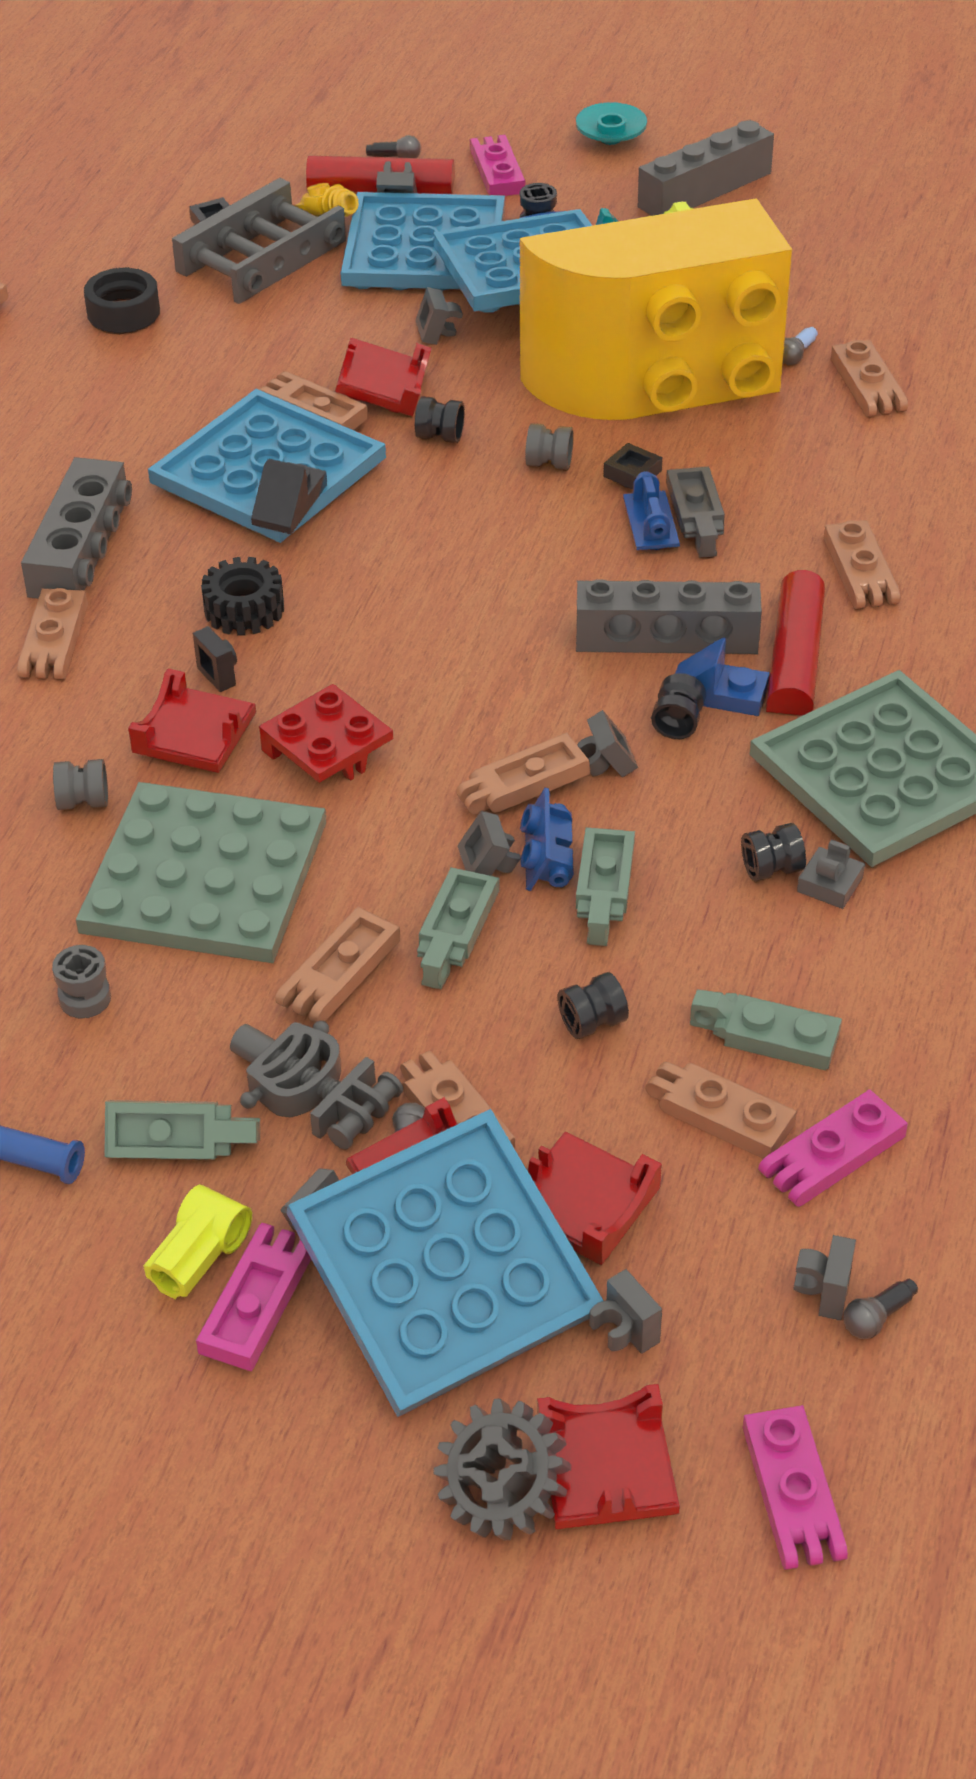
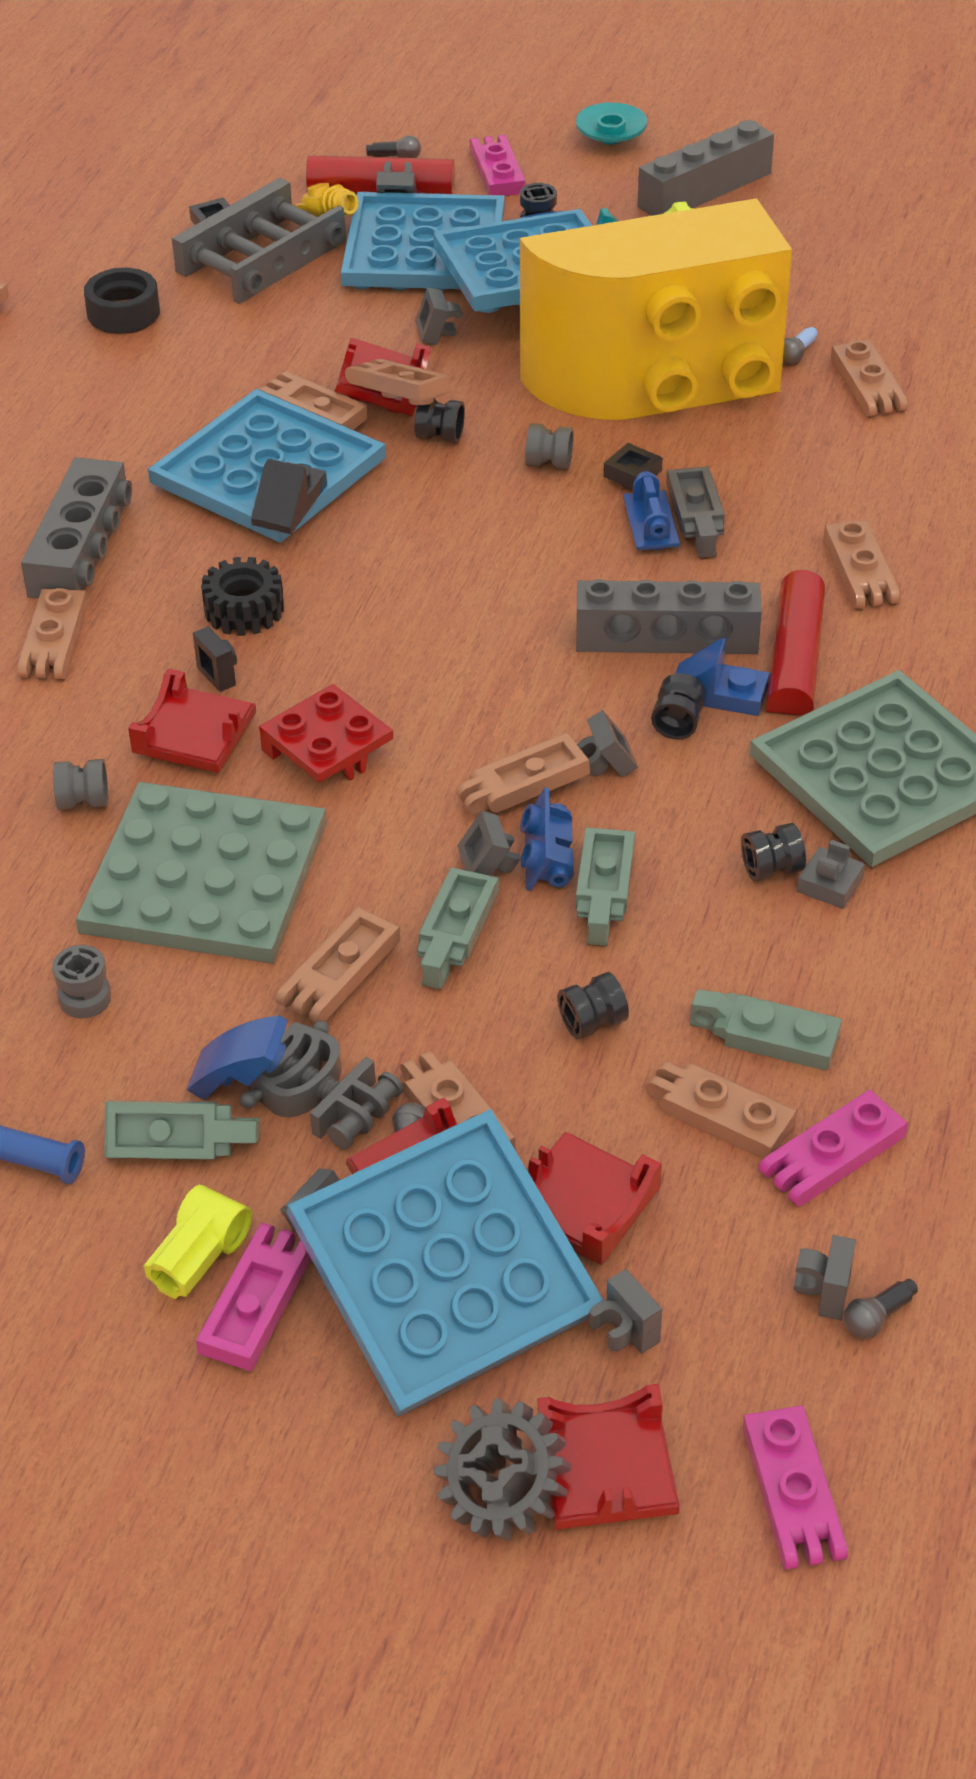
(239, 1055): none -> blue slope
(399, 380): none -> nougat hinge

